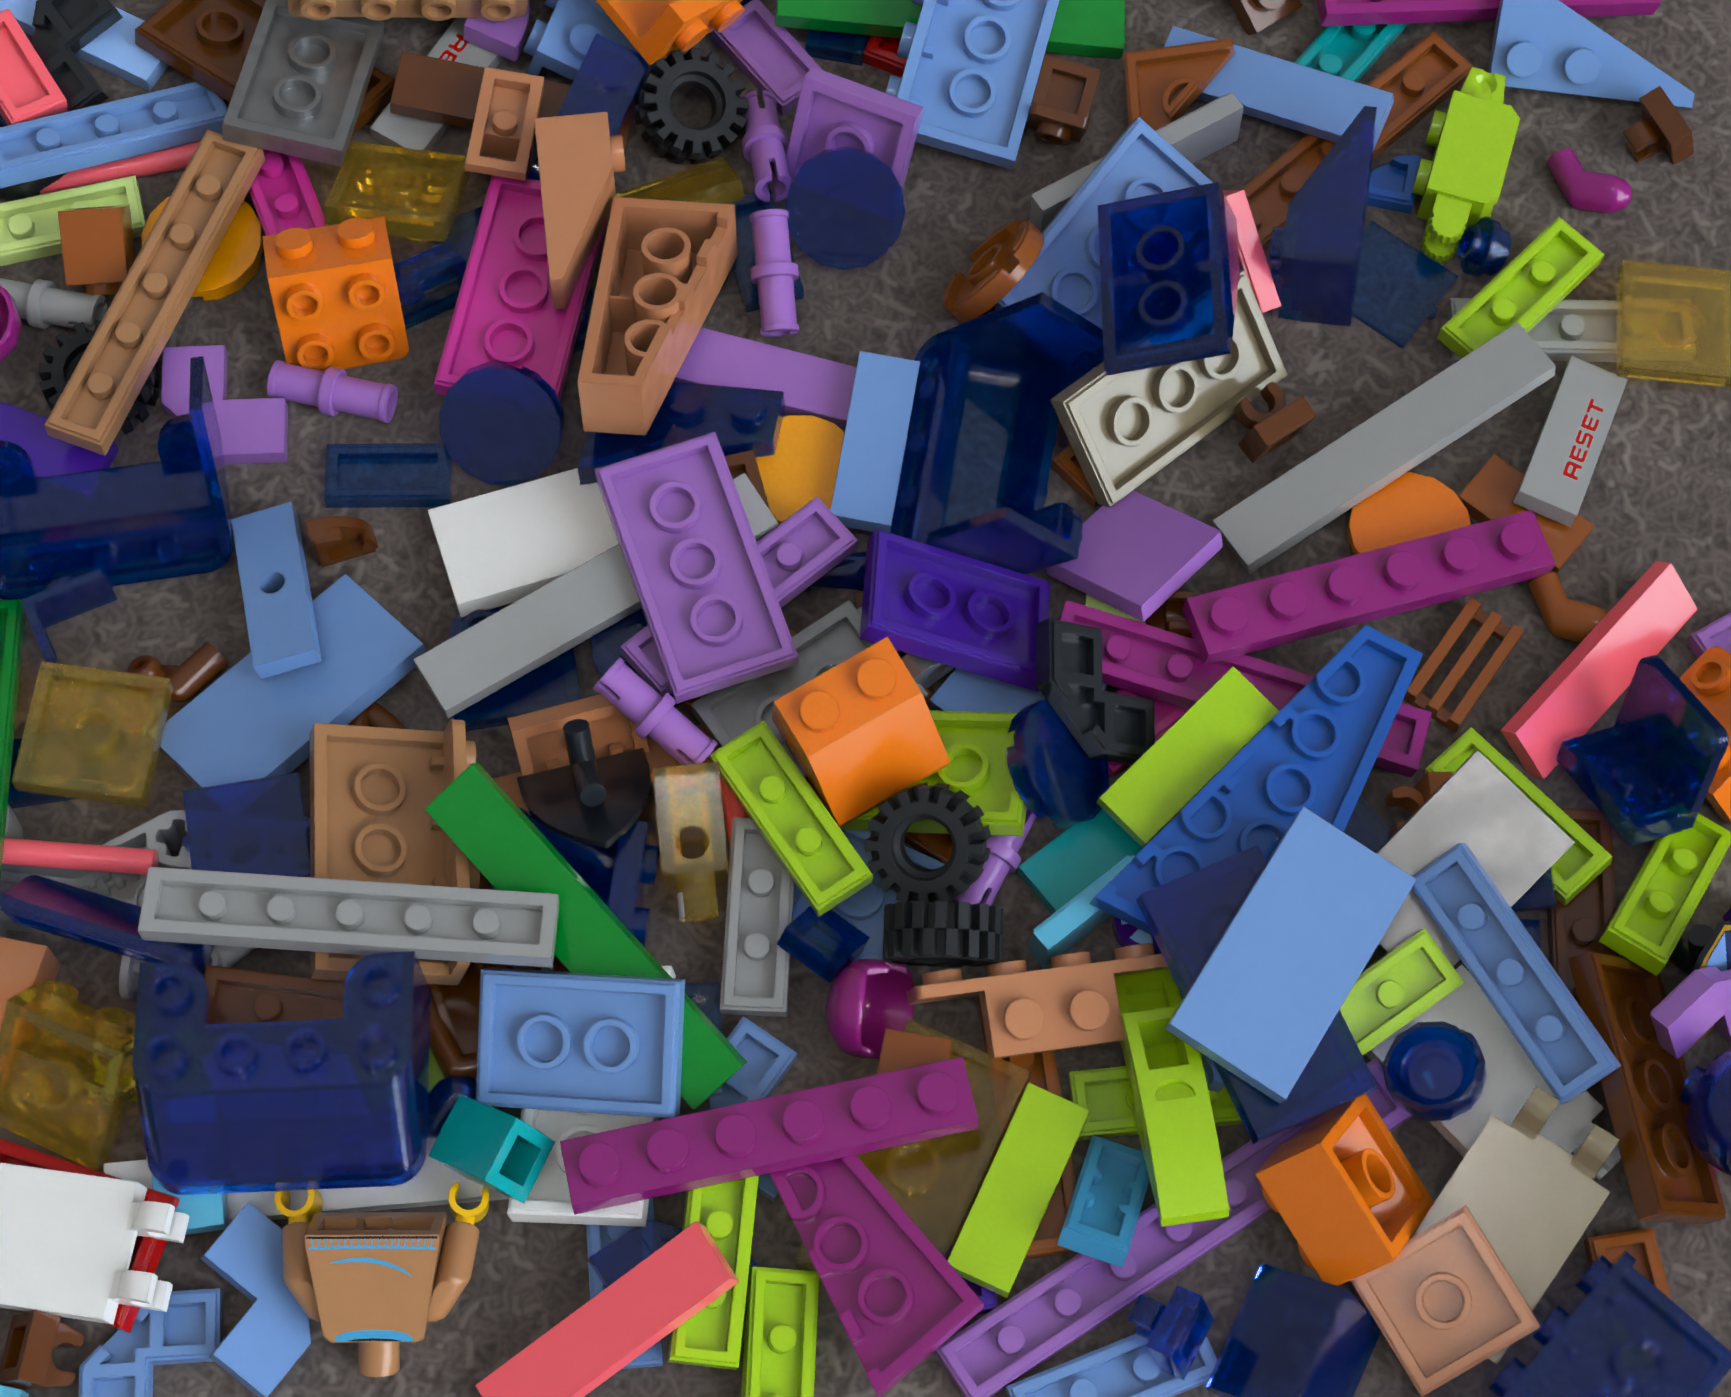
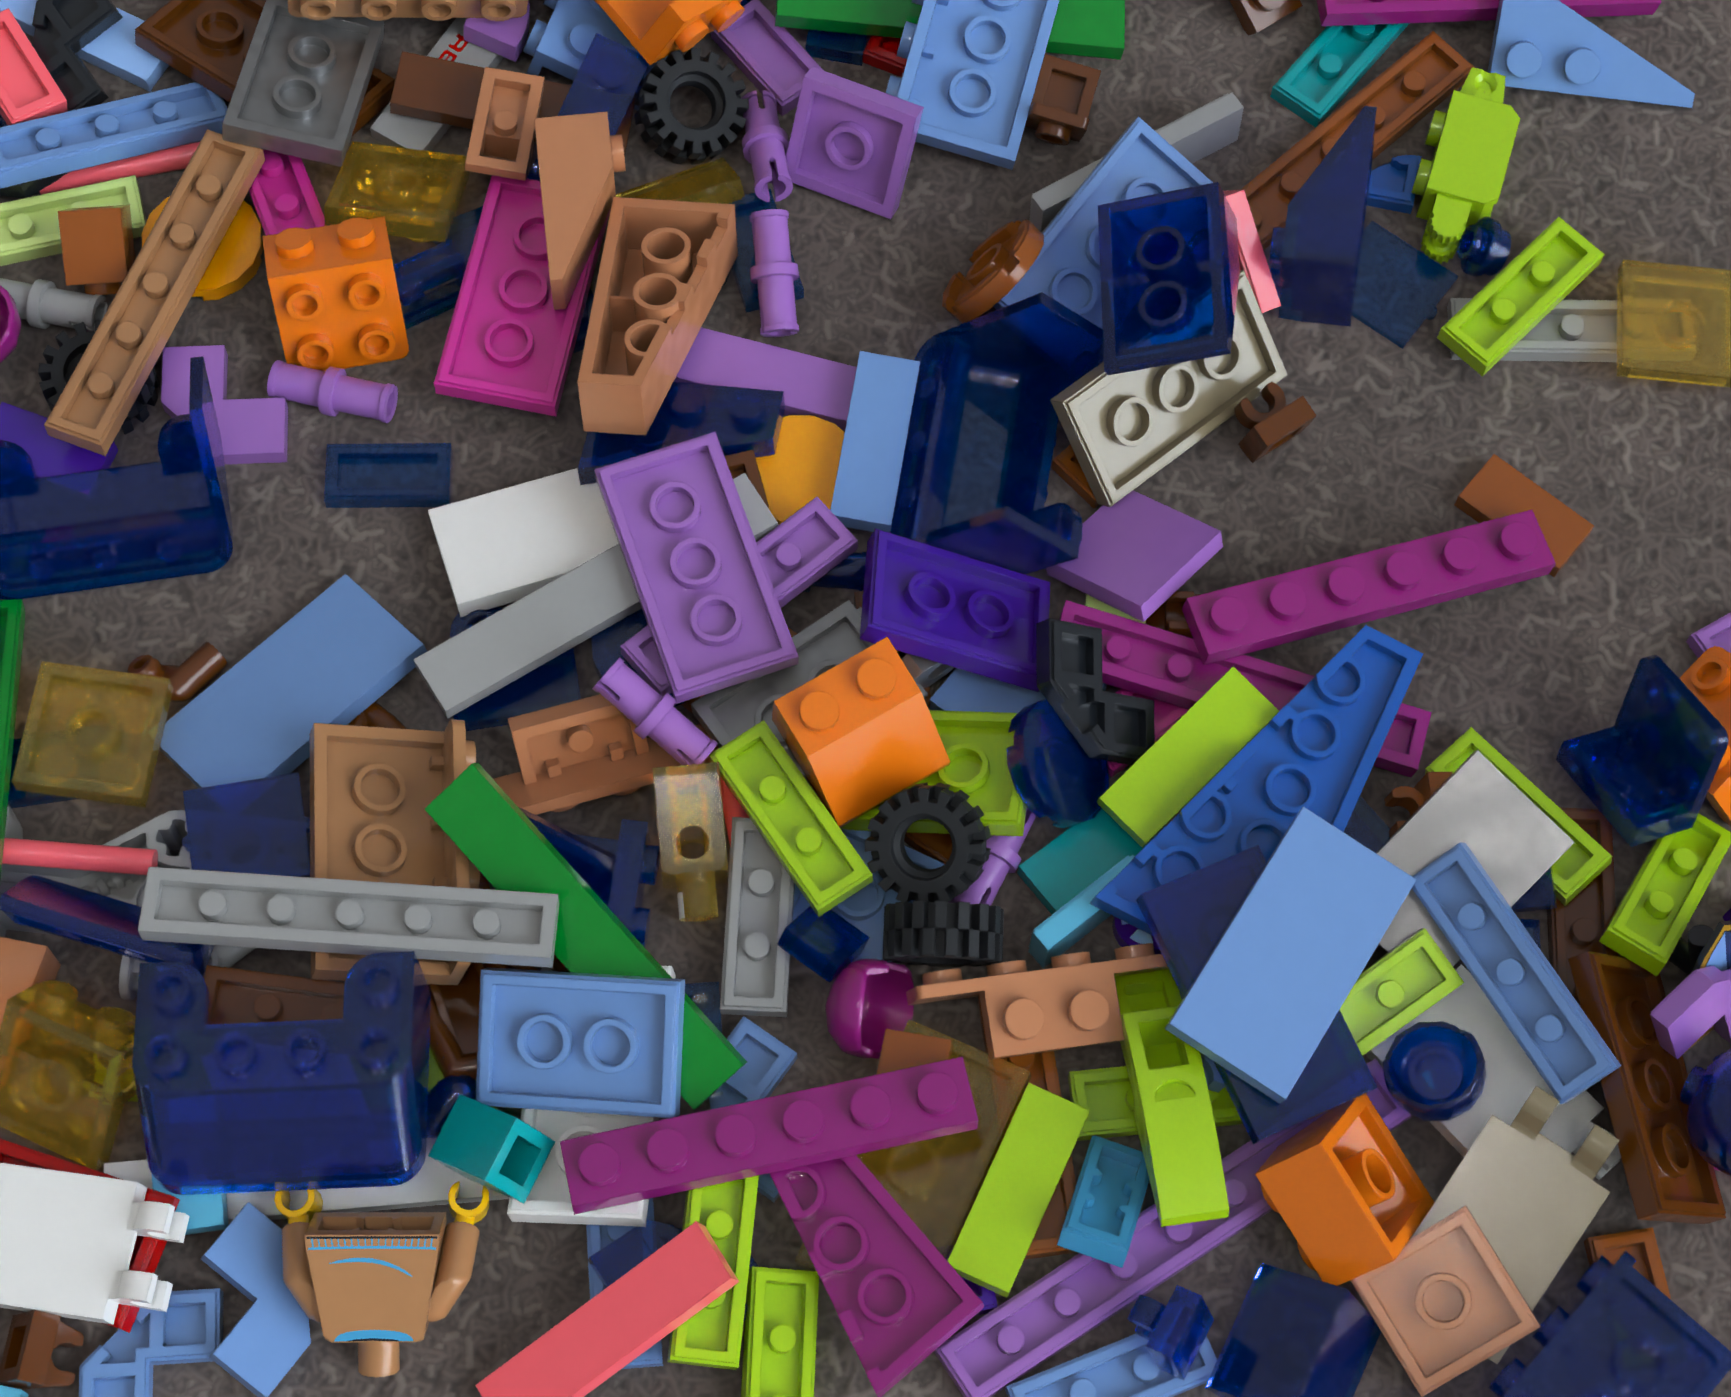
(63, 600): clear blue bracket -> none
(276, 590): medium blue tile -> none
(340, 538): reddish brown tile -> none
(501, 423): clear blue tile -> none
(591, 797): black shield -> none
(845, 207): clear blue tile -> none
(1169, 79): dark orange tile -> none
(1290, 92): medium blue tile -> none
(1384, 447): light grey tile -> none
(1403, 512): orange tile -> none
(1489, 626): dark orange tile -> none
(1562, 616): dark orange arm -> none
(1570, 441): light grey tile -> none
(1588, 189): magenta arm -> none
(1599, 668): coral tile -> none
(1659, 129): reddish brown tile -> none

